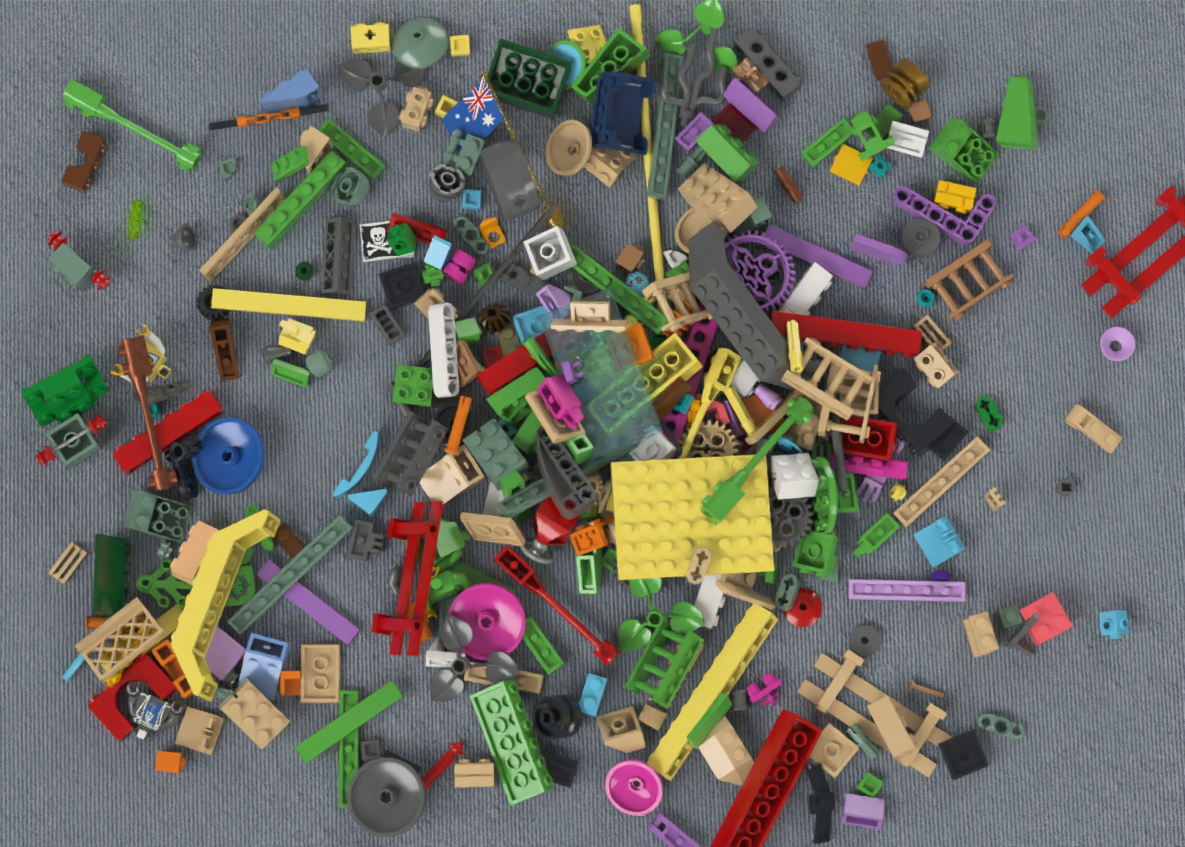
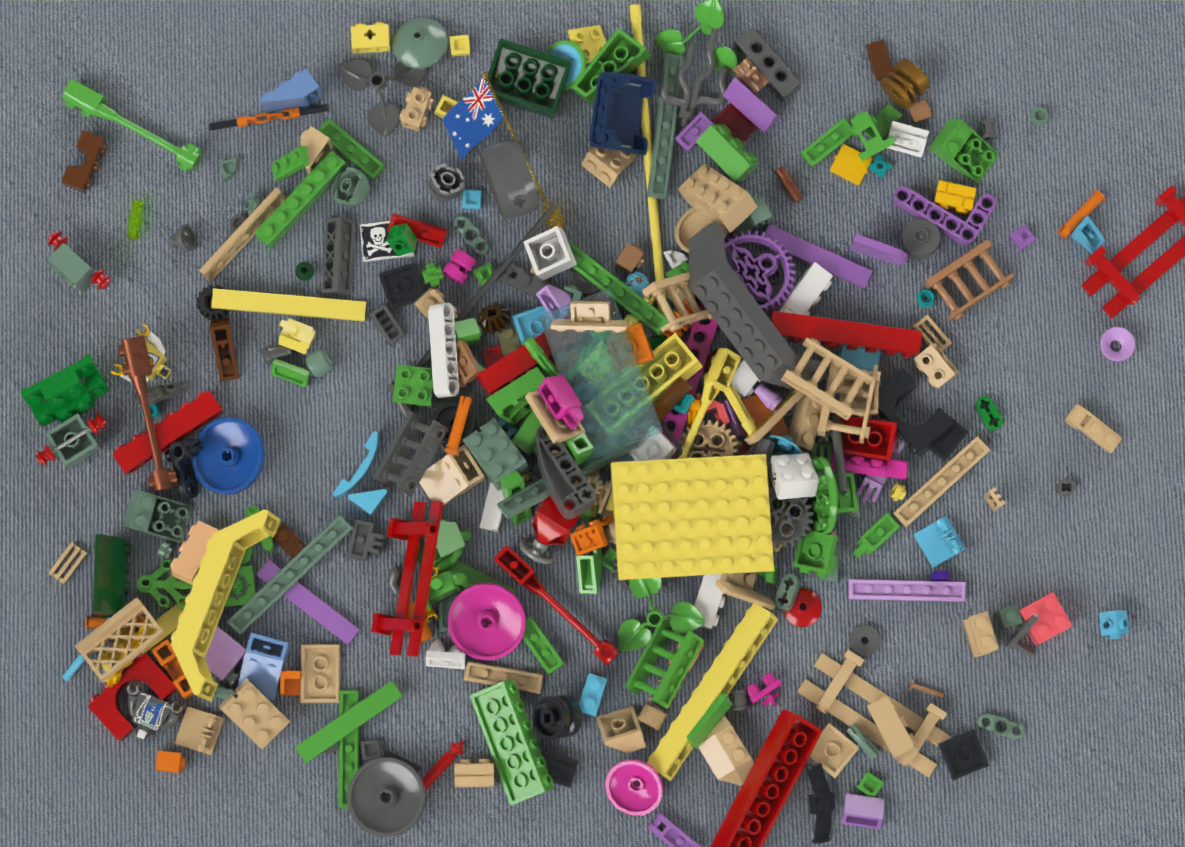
(438, 253): medium azure slope -> none
(454, 635): dark grey plant -> none
(469, 154): sand green plate -> none
(488, 226): light orange bracket -> none
(492, 529): tan tile -> none
(568, 147): tan dish -> none
(570, 371): medium lavender tile -> none
(691, 162): sand green axle -> none
(694, 564): tan beam -> none
(728, 492): bright green bar -> none
(795, 353): light yellow axle -> none
(1018, 116): bright green slope -> none

